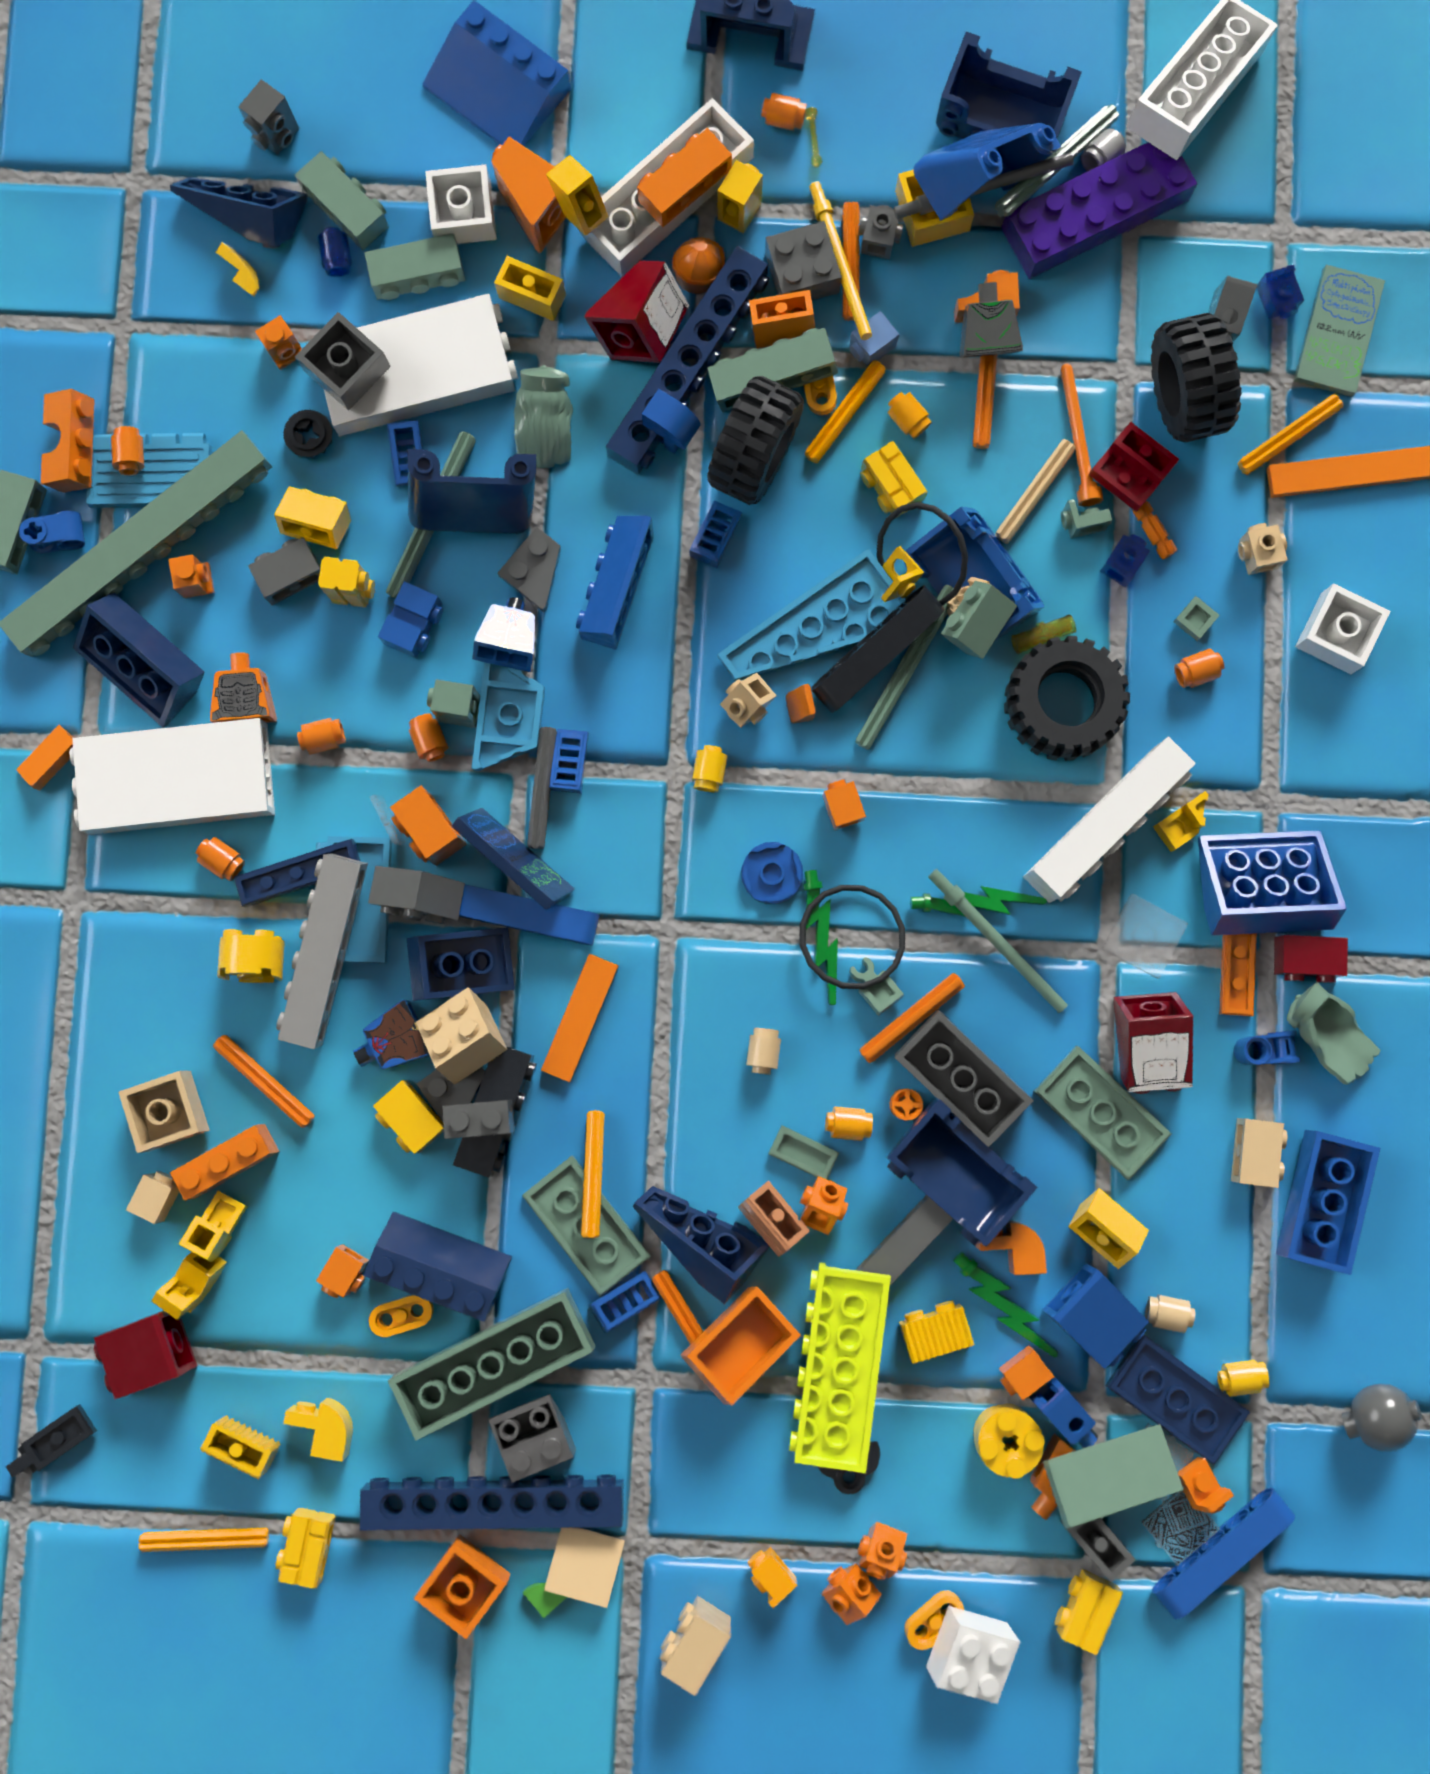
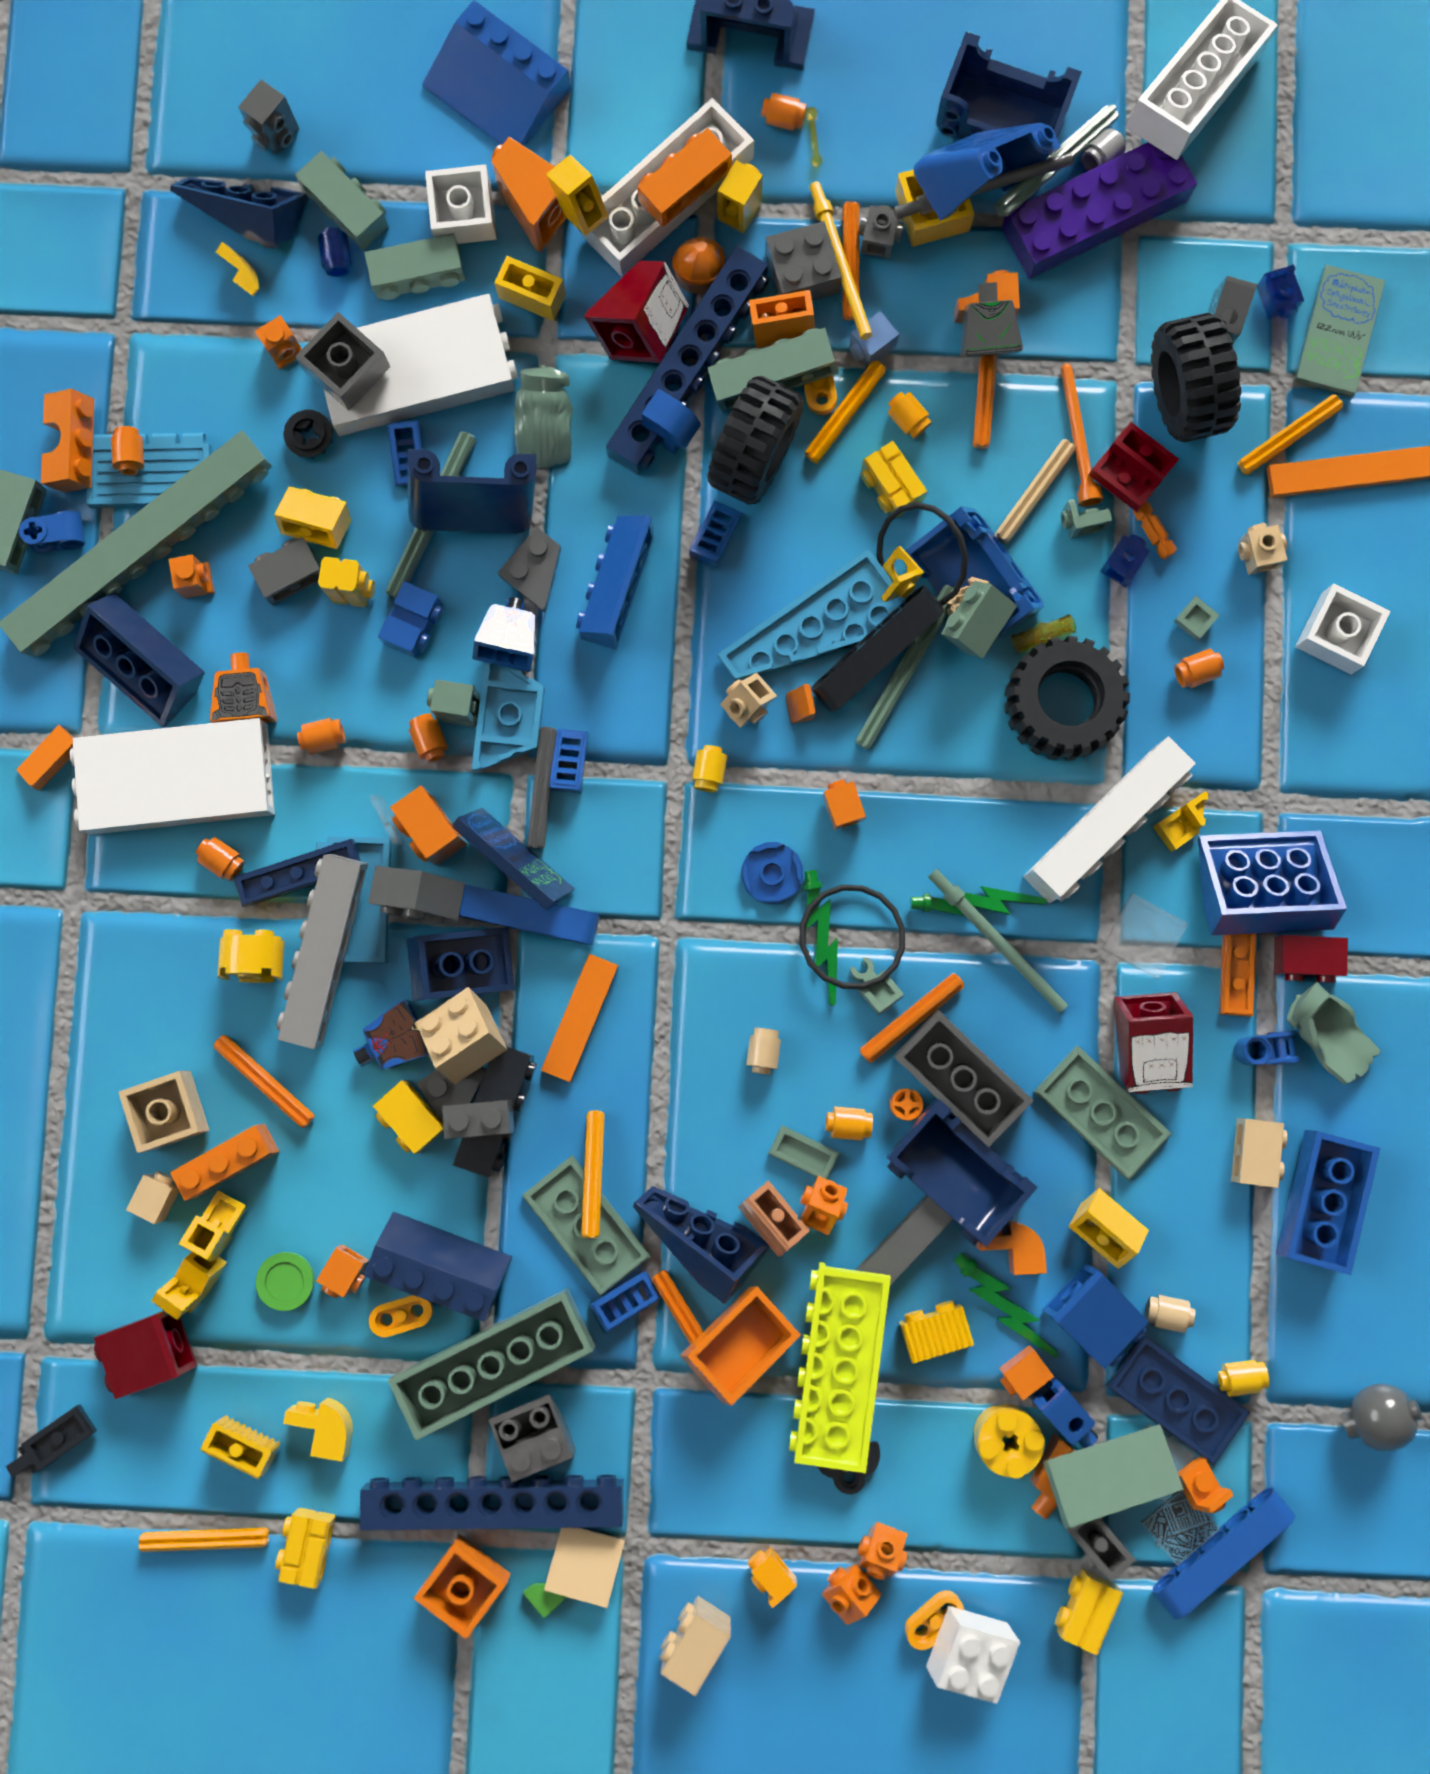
(285, 1281): none -> bright green piece

